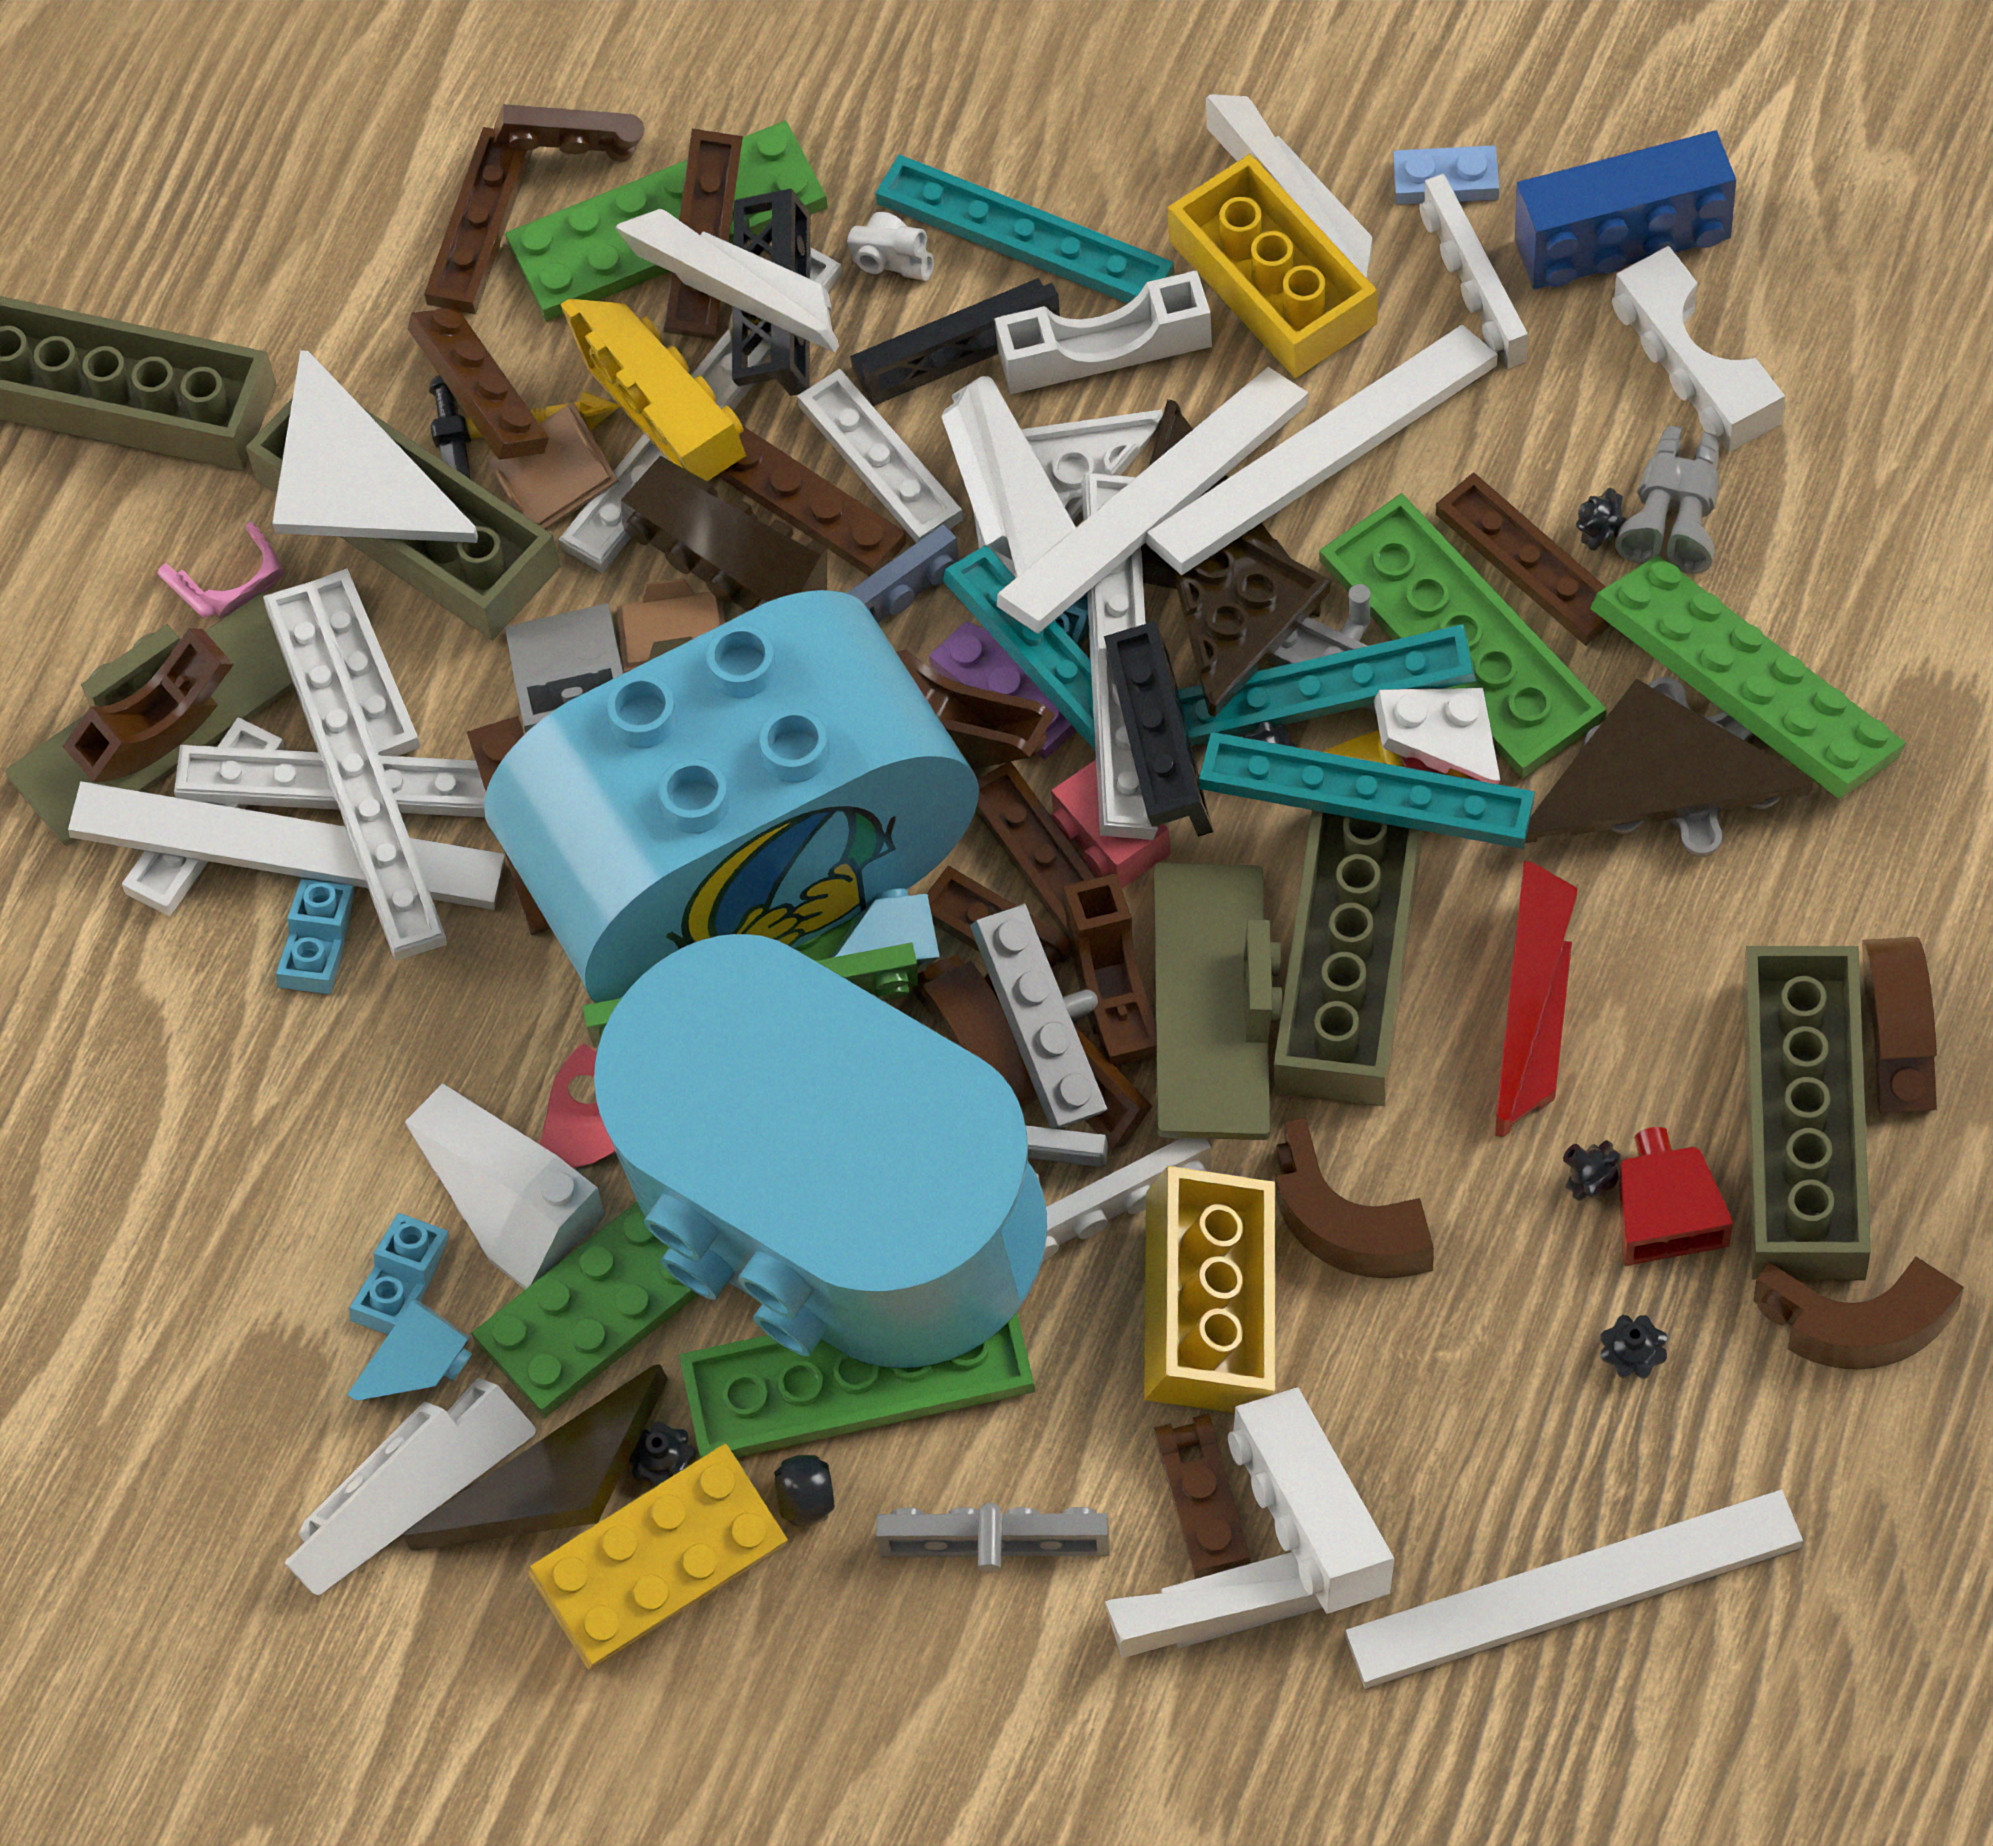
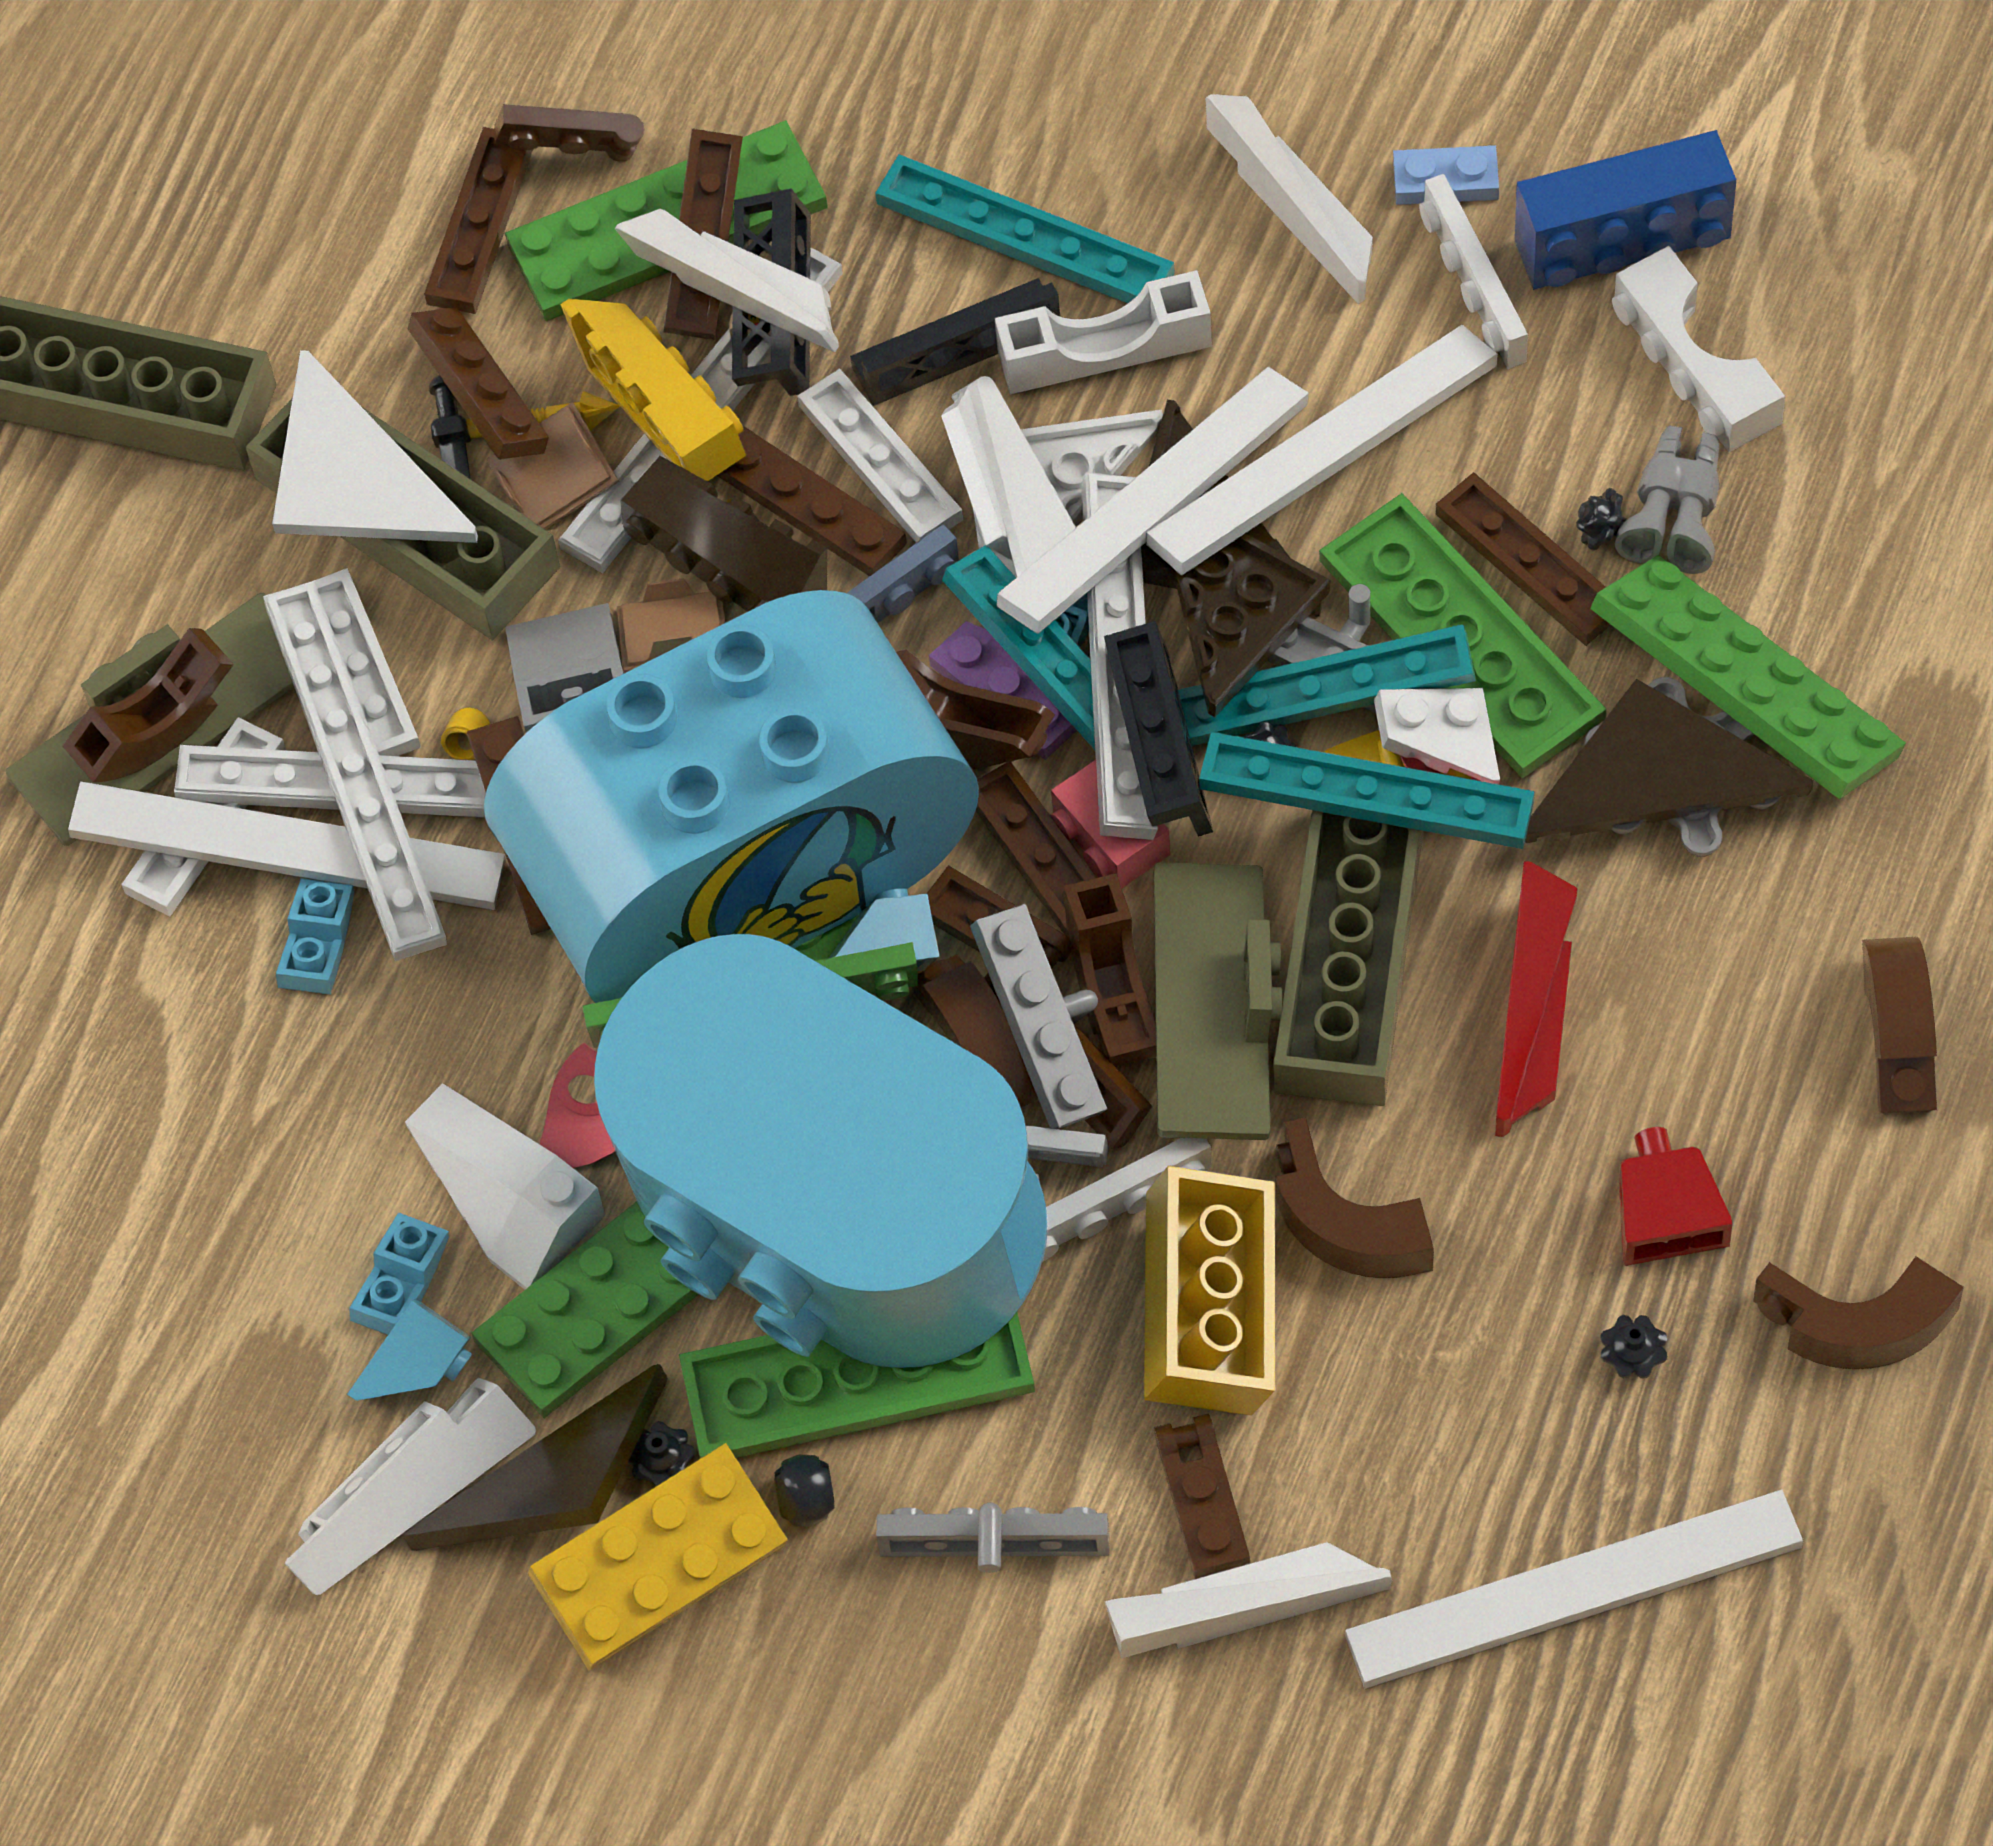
(224, 602): bright pink helmet -> none
(461, 722): none -> yellow piece
(891, 246): white plate -> none
(1273, 265): yellow brick -> none
(1311, 1501): white brick -> none
(1592, 1170): black plant -> none
(1806, 1112): olive brick -> none

